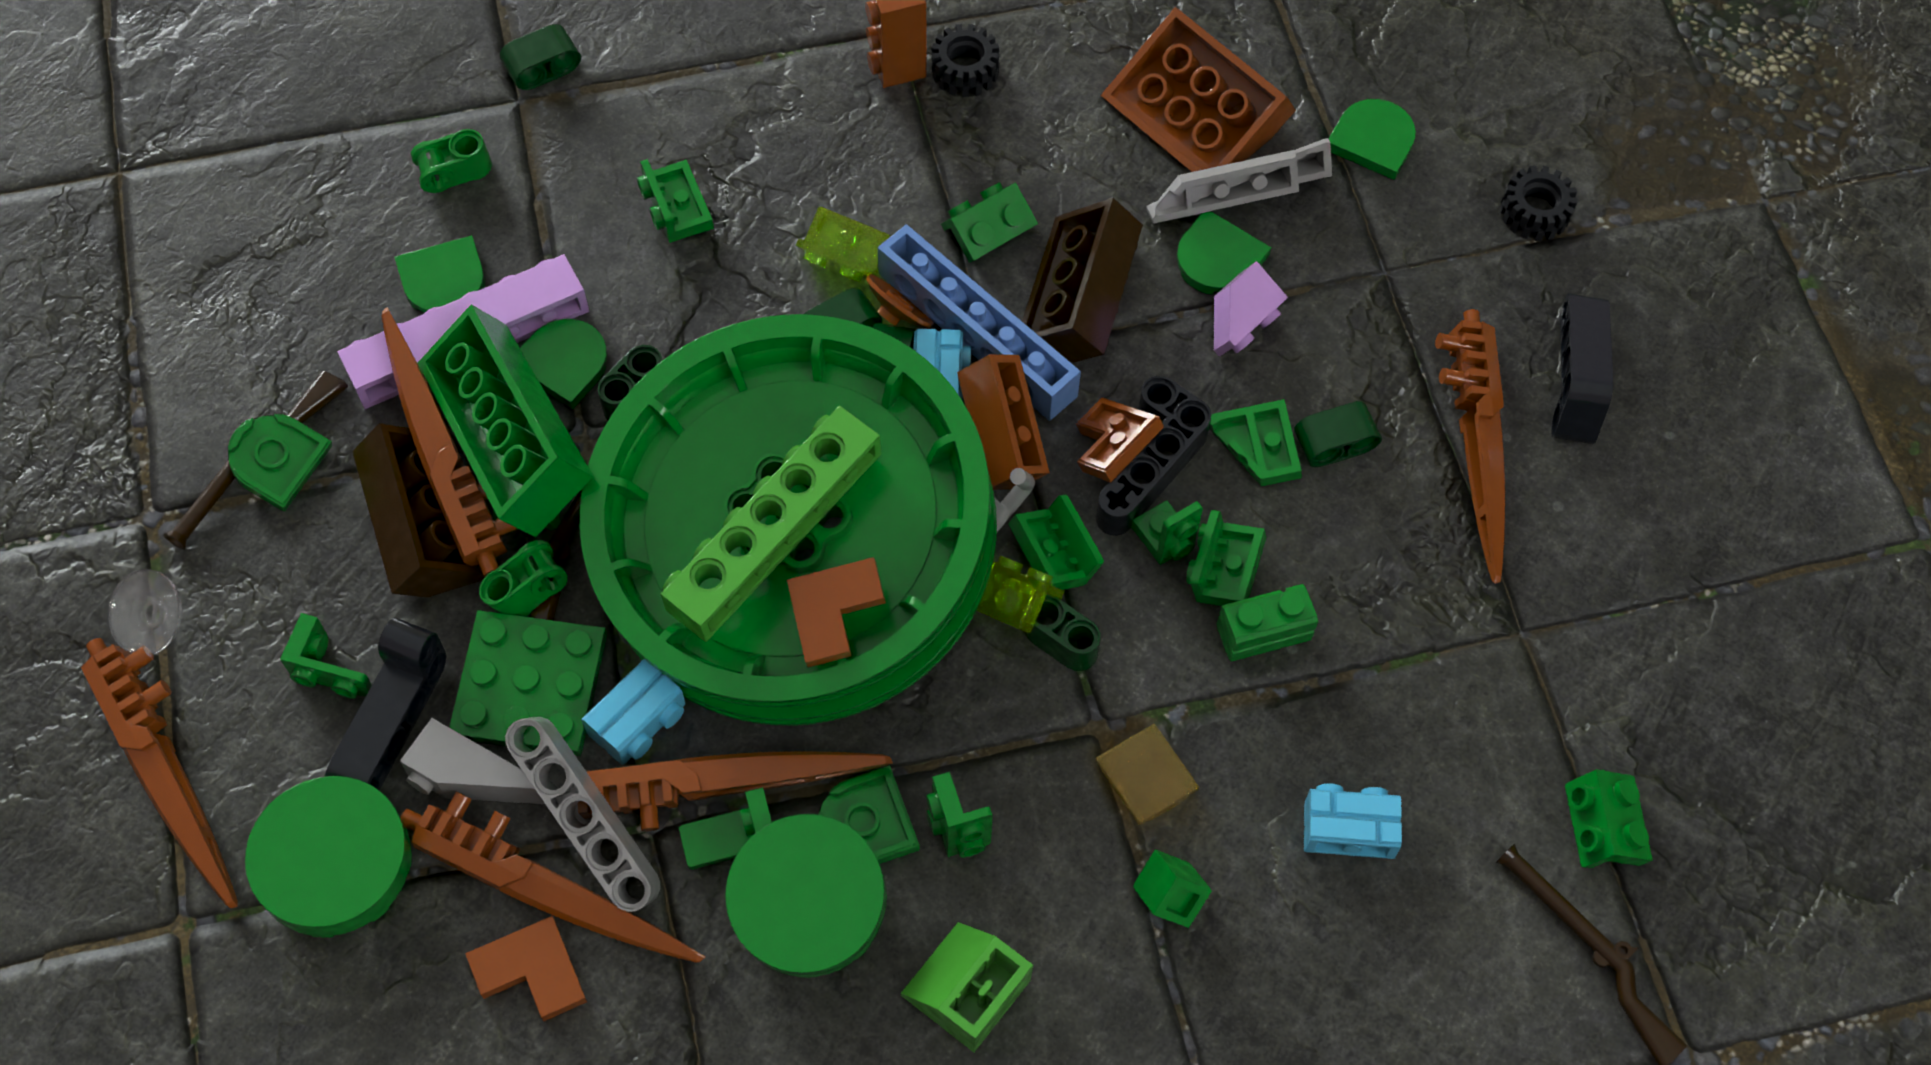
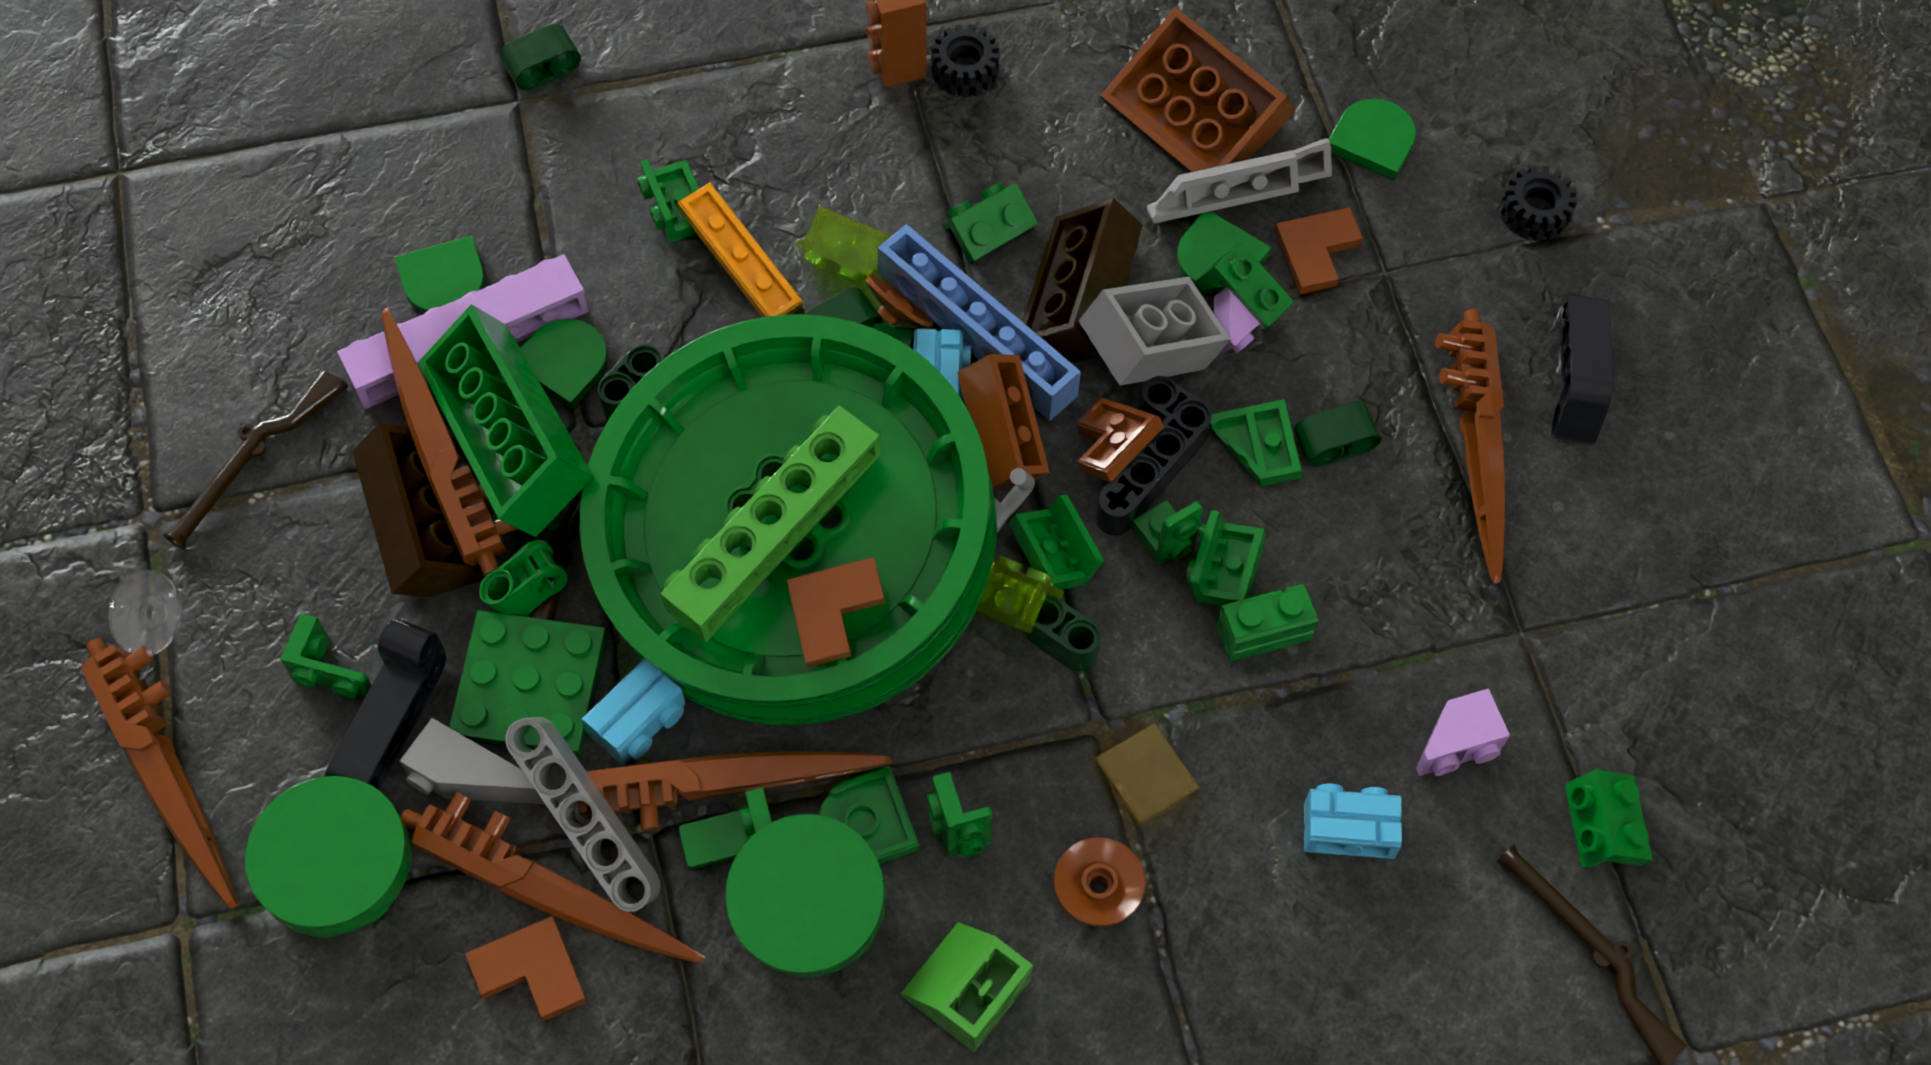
(275, 457): green tile -> none
(454, 158): green piece -> none
(739, 253): none -> light orange tile
(1099, 861): none -> dark orange dish
(1154, 330): none -> light grey brick
(1172, 888): green panel -> none
(1249, 283): none -> green bracket
(1308, 244): none -> dark orange tile
(1464, 732): none -> lavender slope

